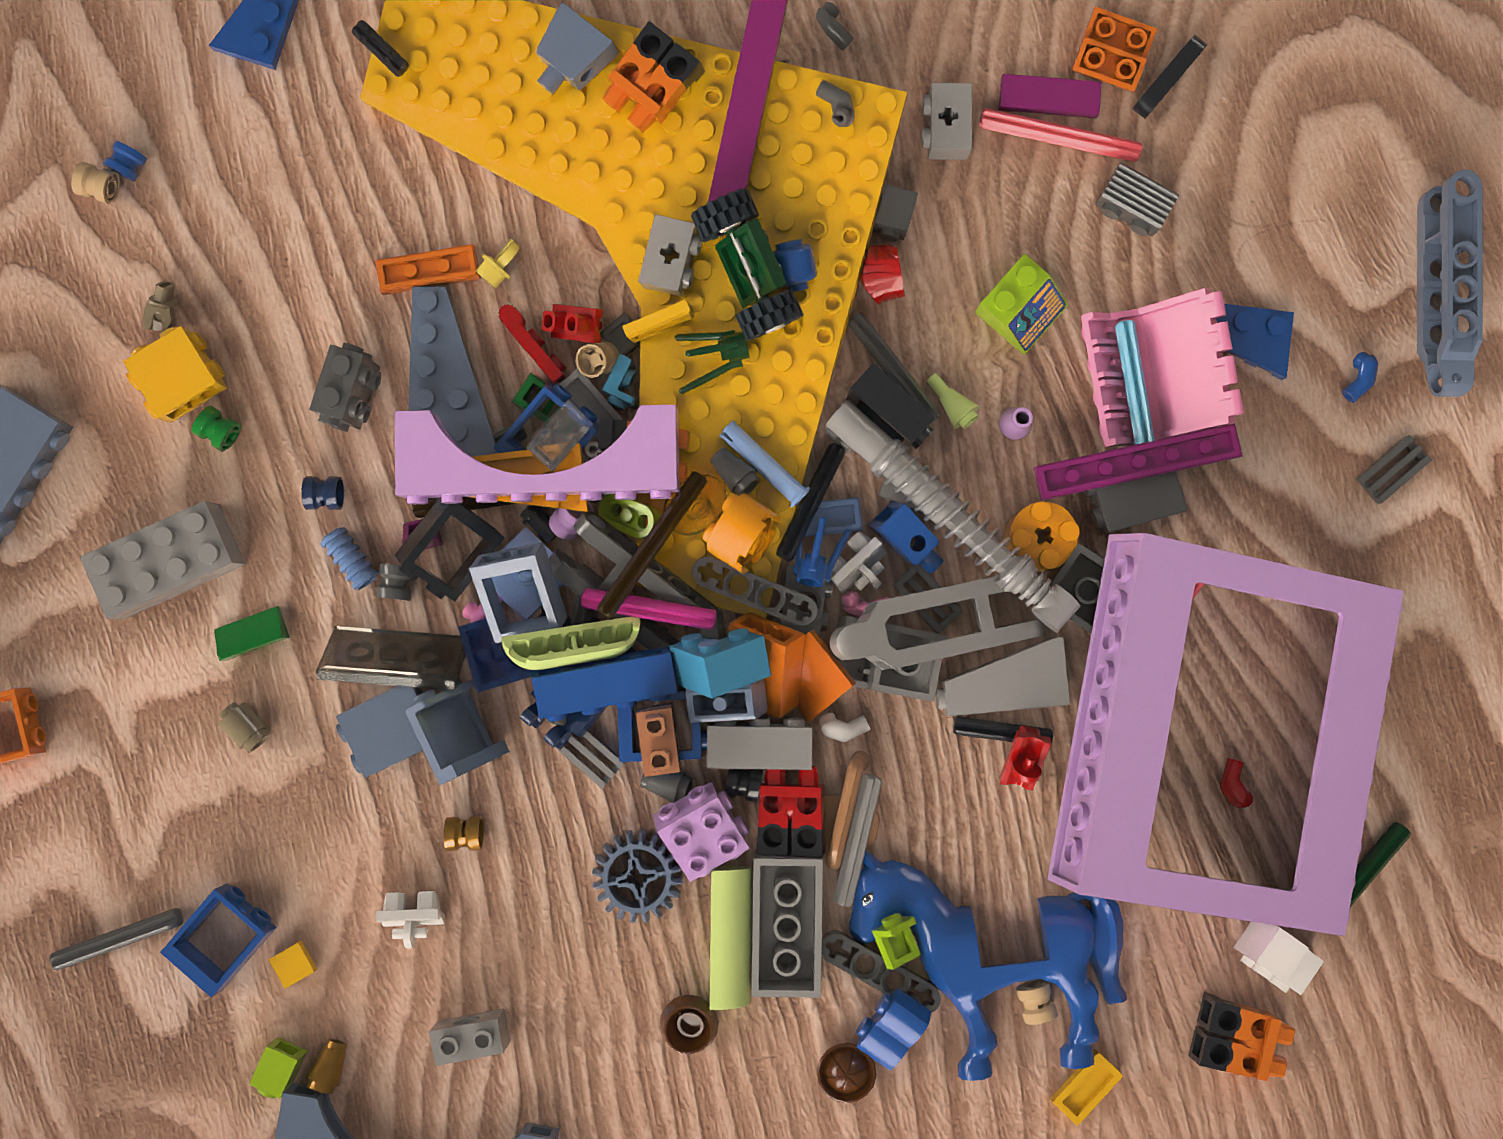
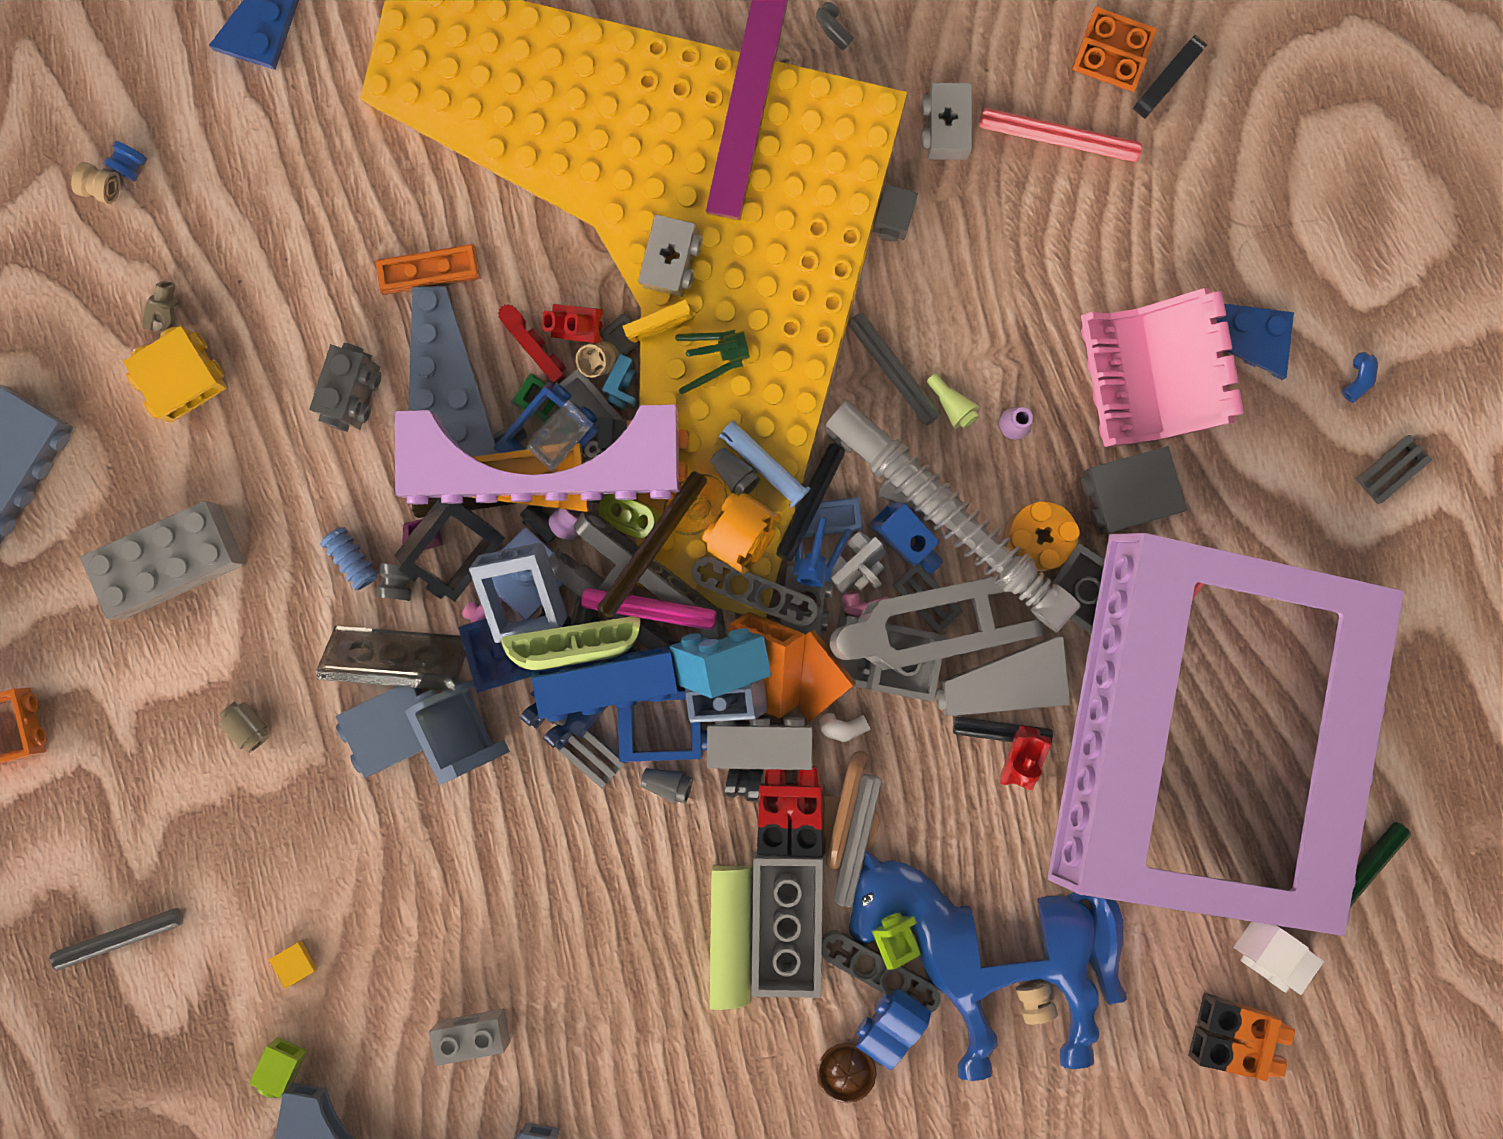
(194, 962): blue window -> none
(218, 430): green wheel -> none
(250, 634): green slope -> none
(322, 493): dark blue wheel -> none
(328, 1067): pearl gold cone -> none
(380, 48): black axle -> none
(395, 914): white hips -> none
(463, 833): pearl gold wheel -> none
(493, 269): light yellow piece -> none
(572, 51): sand blue torso -> none
(622, 880): sand blue gear -> none
(652, 76): orange hips -> none
(658, 739): nougat hips -> none
(688, 1024): reddish brown hat -> none
(702, 830): lavender brick -> none
(748, 263): plate -> none
(797, 263): blue head -> none
(840, 101): dark grey arm -> none
(882, 273): red hair -> none
(891, 407): black window -> none
(1022, 304): lime slope -> none
(1050, 95): magenta tile -> none
(1086, 1088): yellow tile -> none
(1134, 382): medium azure axle -> none
(1136, 200): dark grey brick -> none
(1137, 461): magenta tile -> none
(1233, 787): red arm -> none
(1440, 240): sand blue piece -> none

